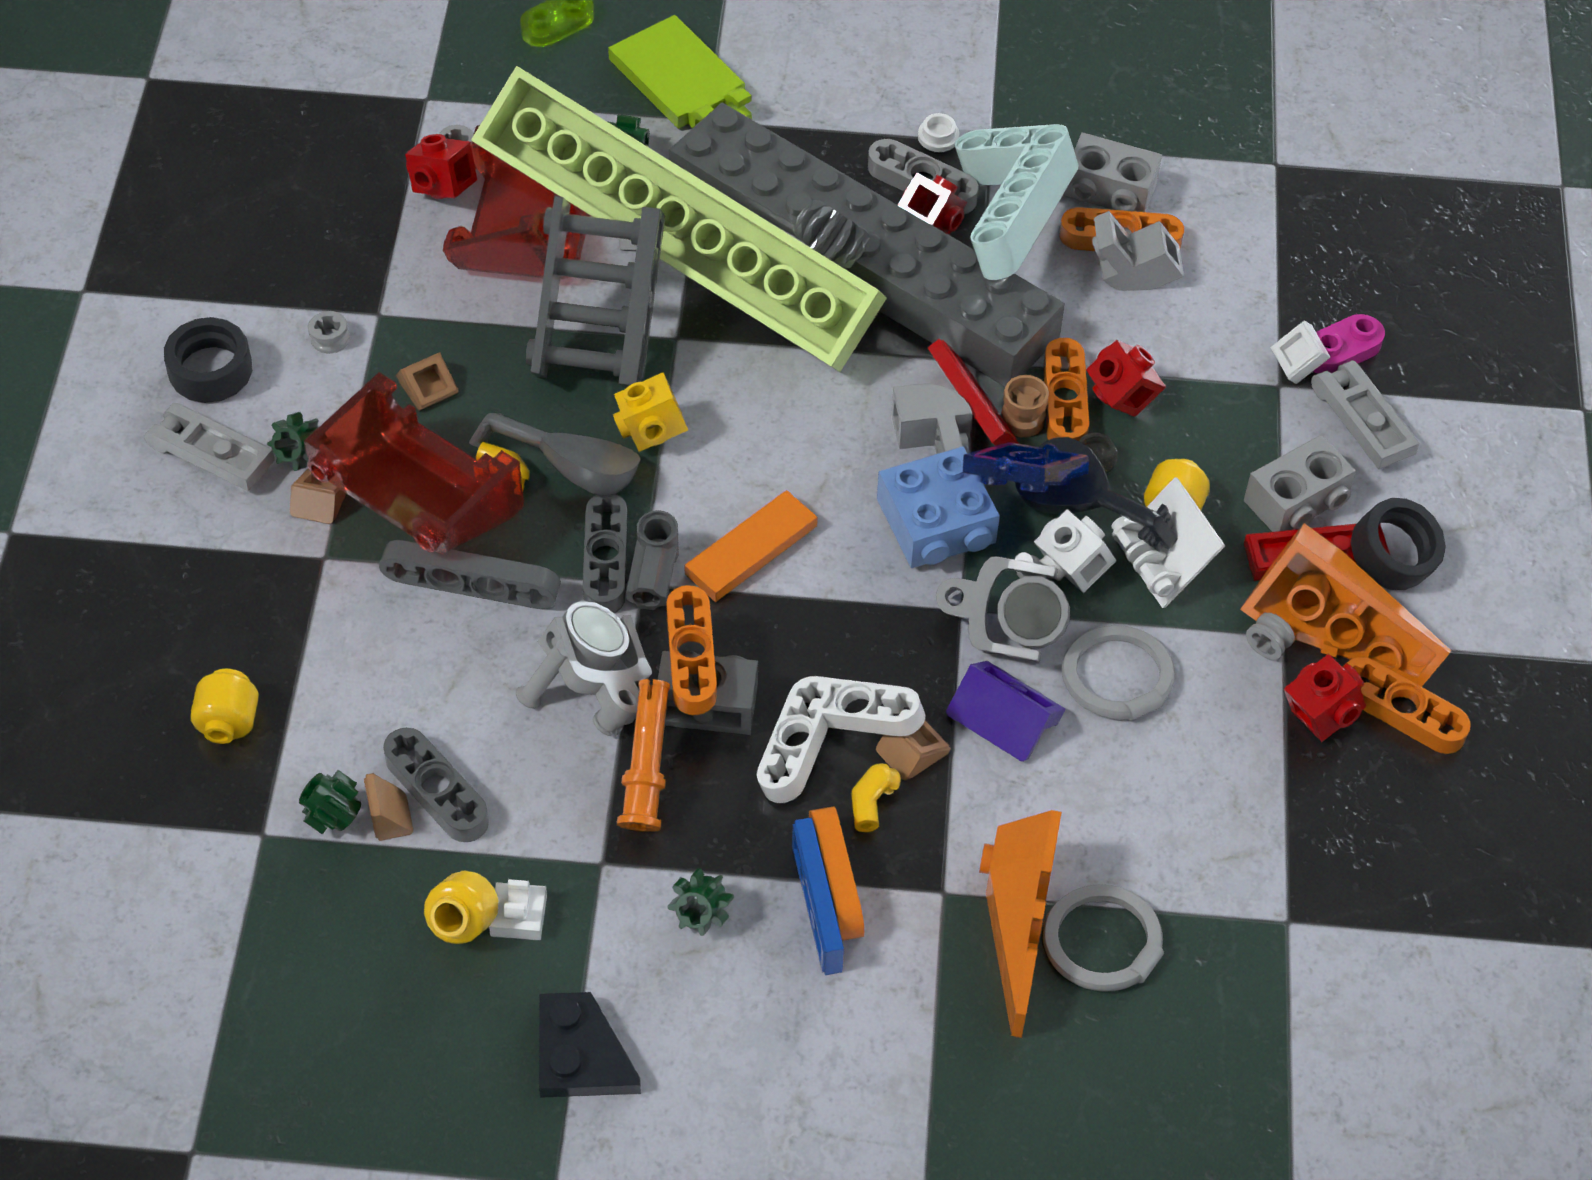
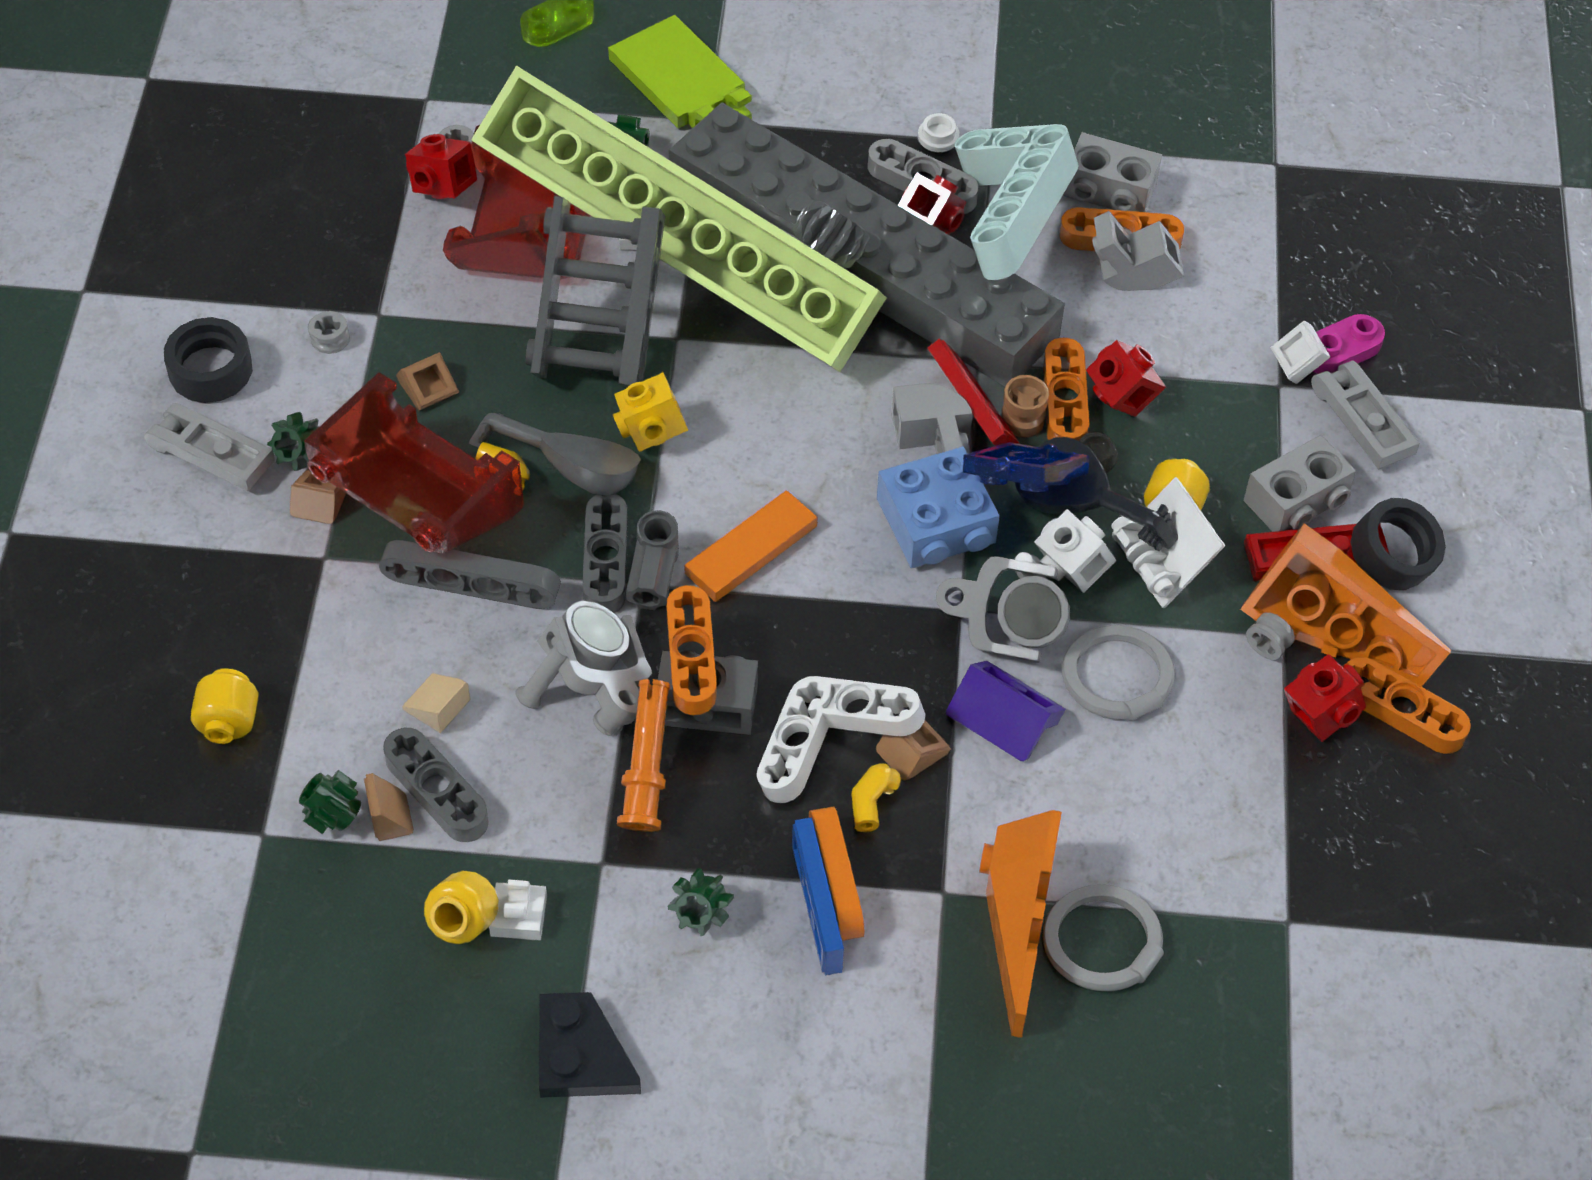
(438, 701): none -> tan slope

